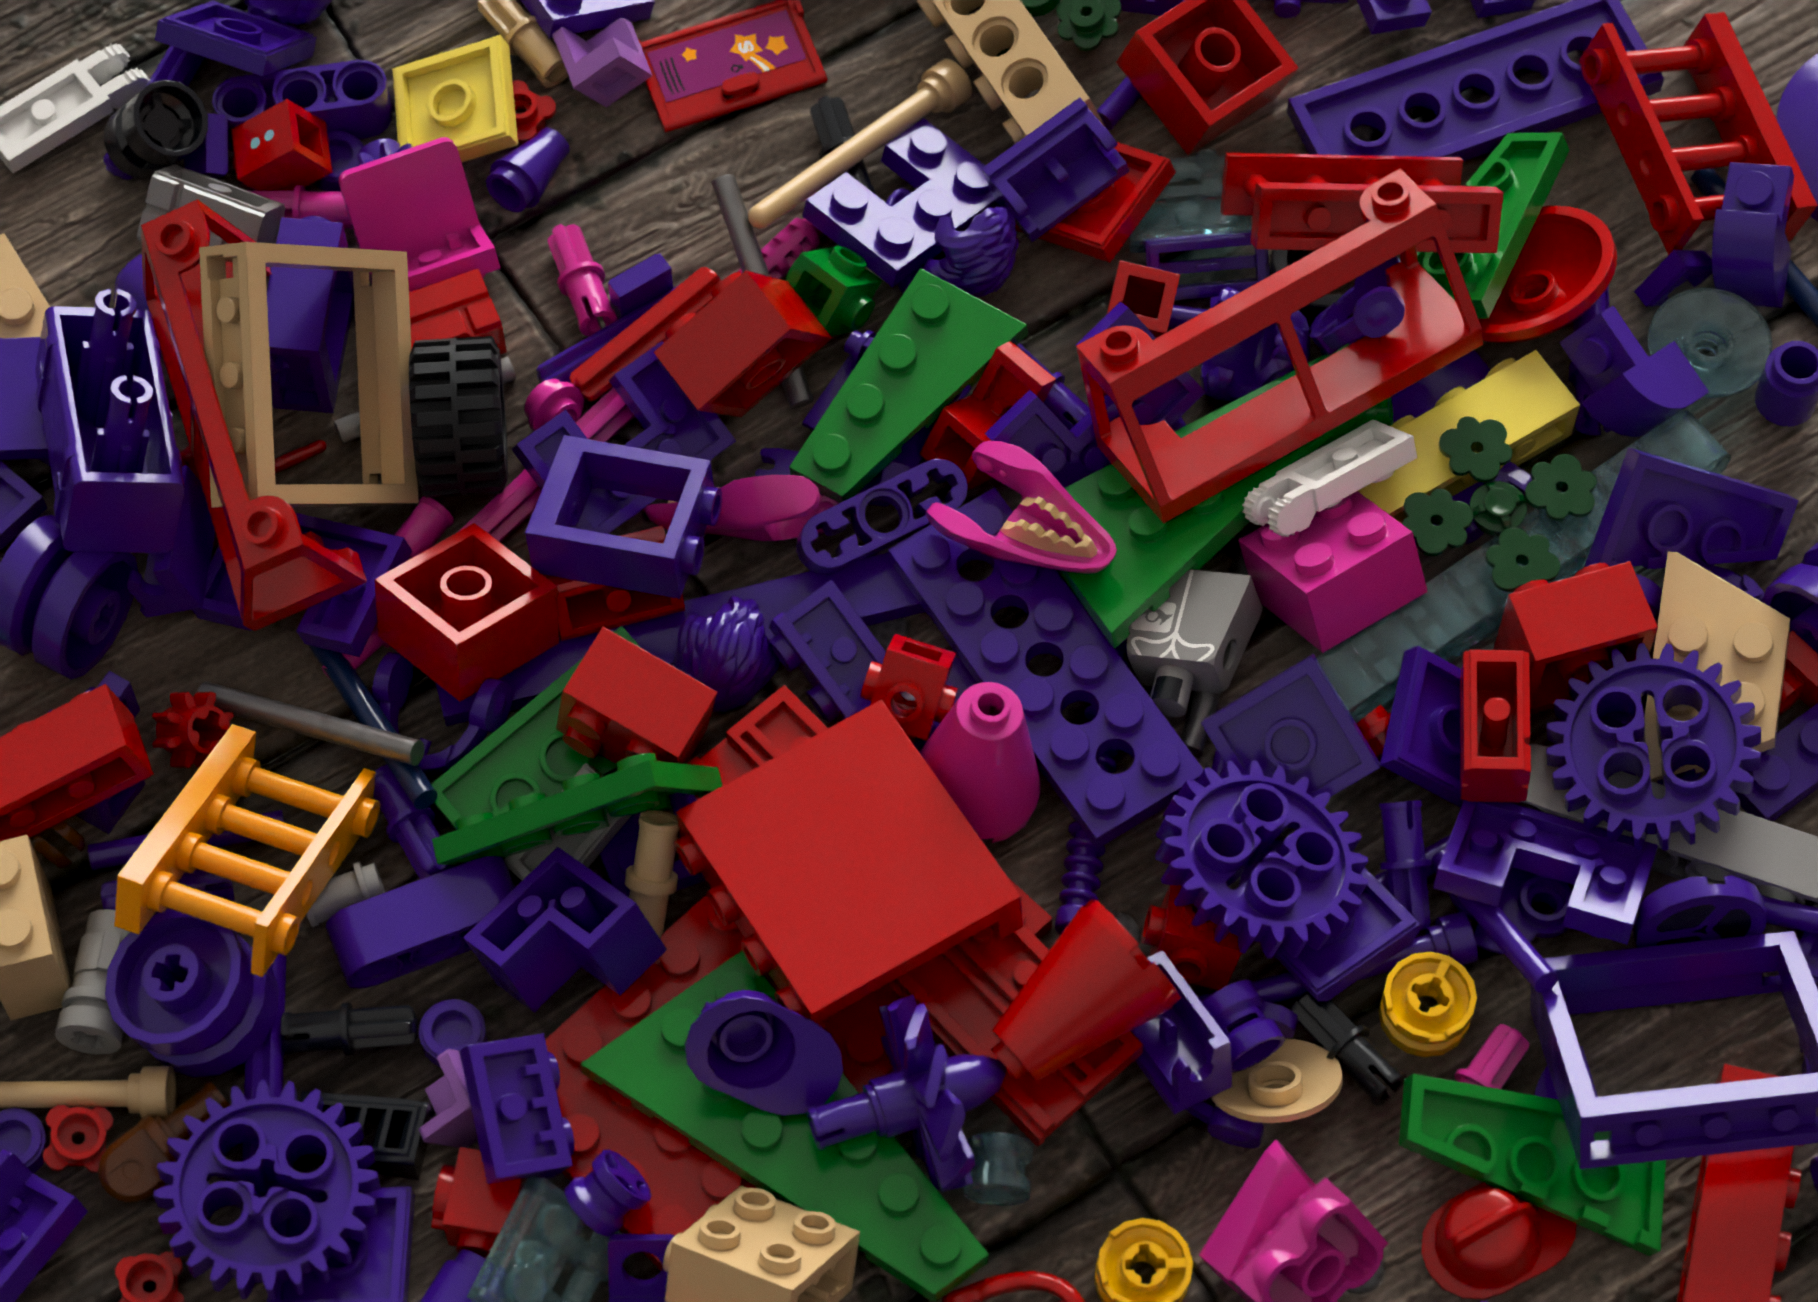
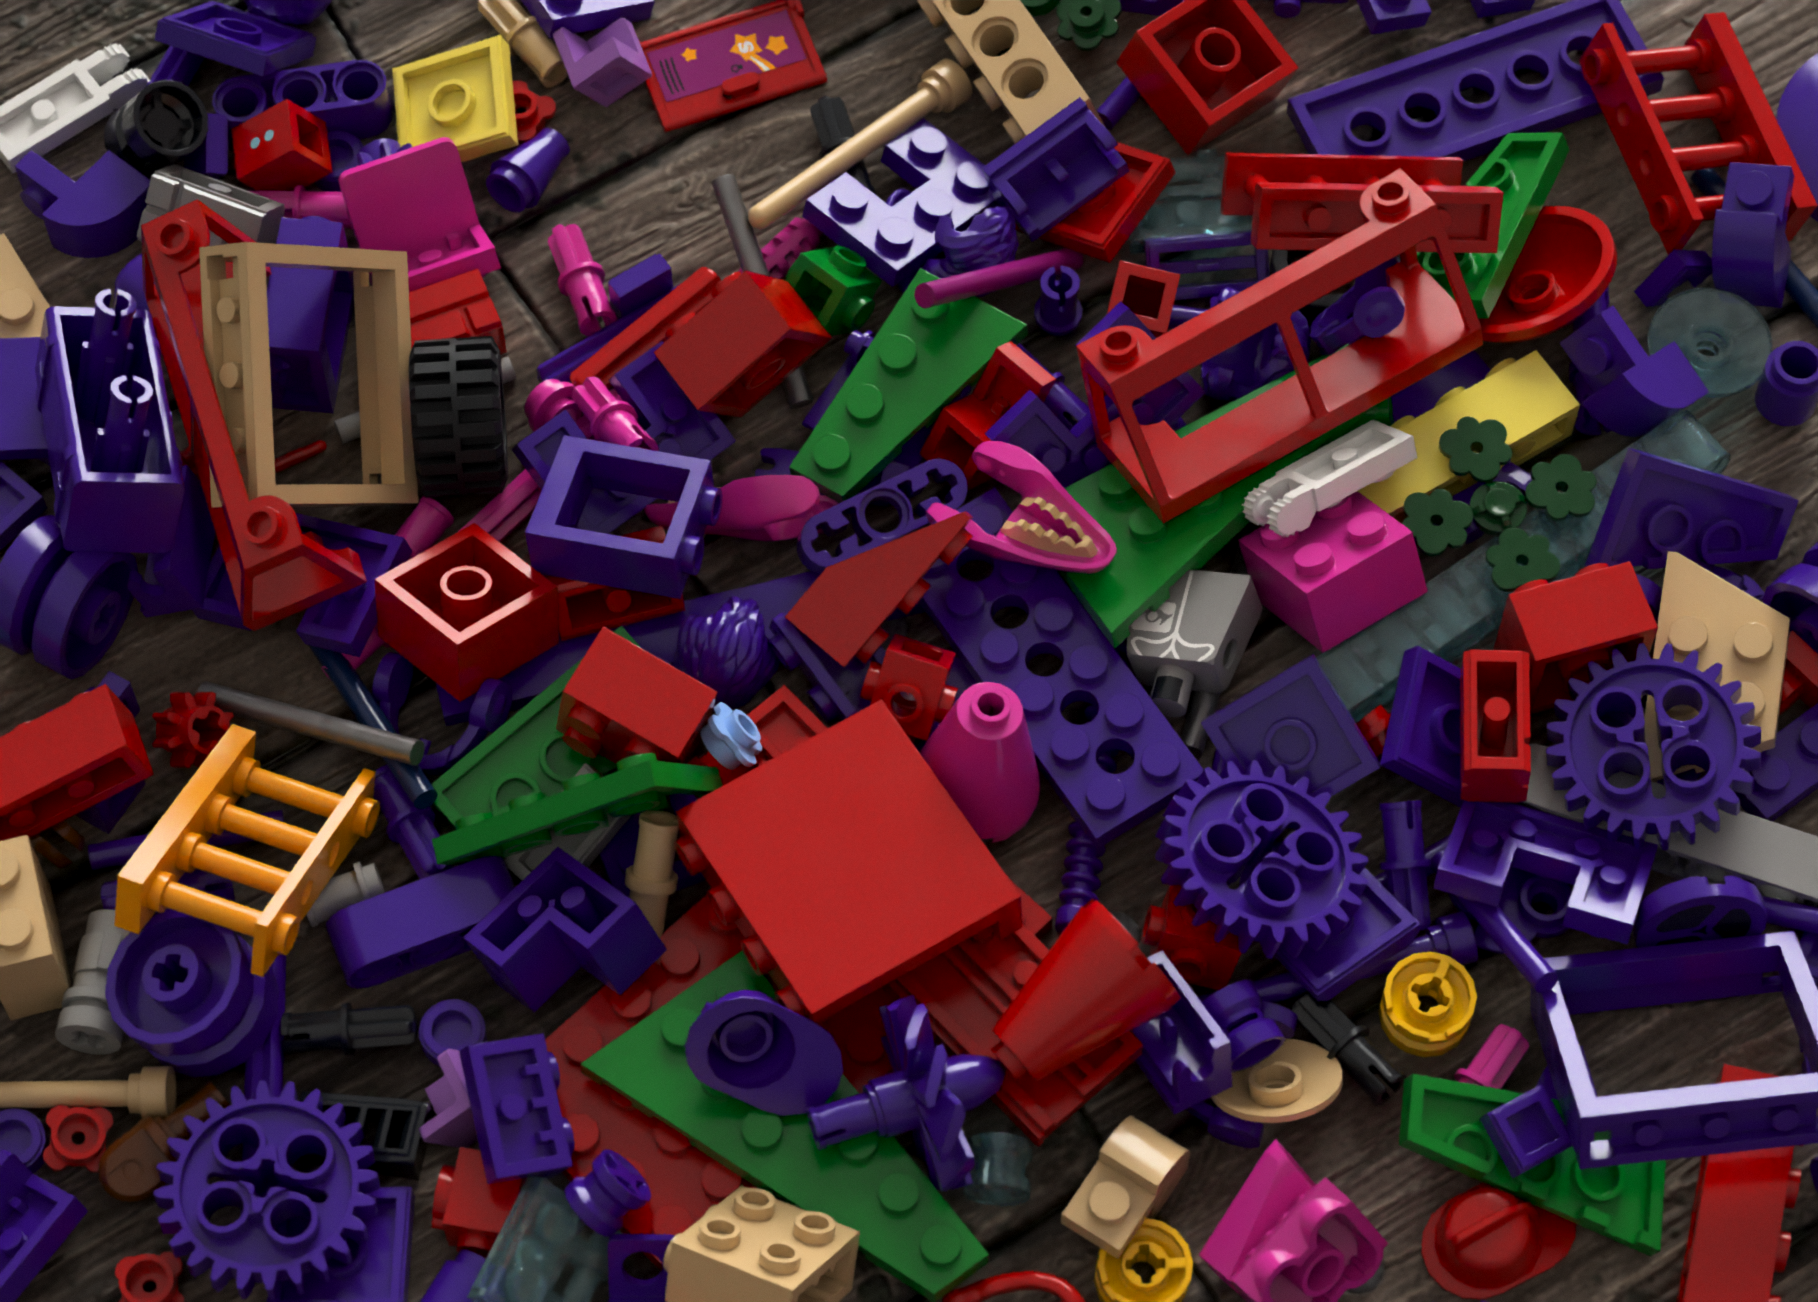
(90, 215): none -> dark purple brick
(610, 419): none -> dark pink axle
(731, 737): none -> light blue plate
(860, 593): none -> red slope
(994, 277): none -> magenta bar
(1058, 307): none -> dark purple pin
(1126, 1185): none -> tan brick
(1527, 1130): none -> dark purple tile

